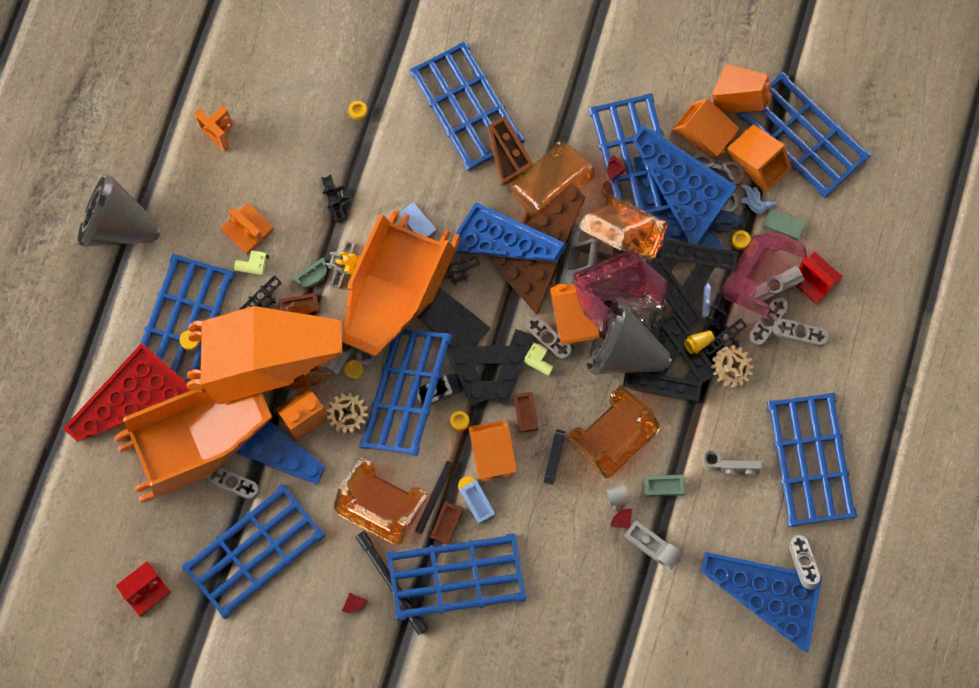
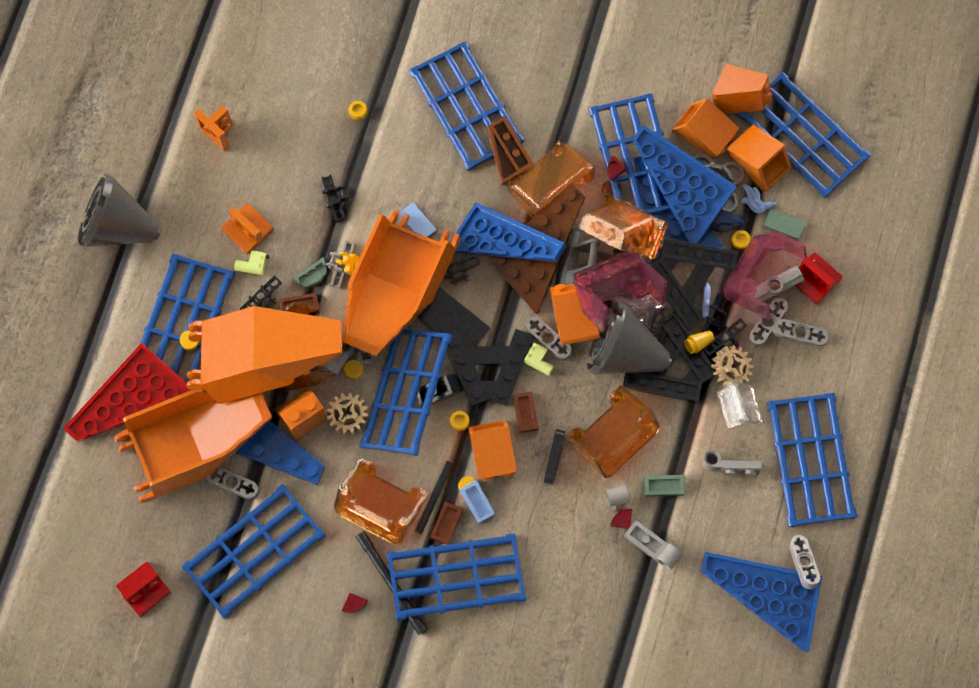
(739, 405): none -> clear bracket

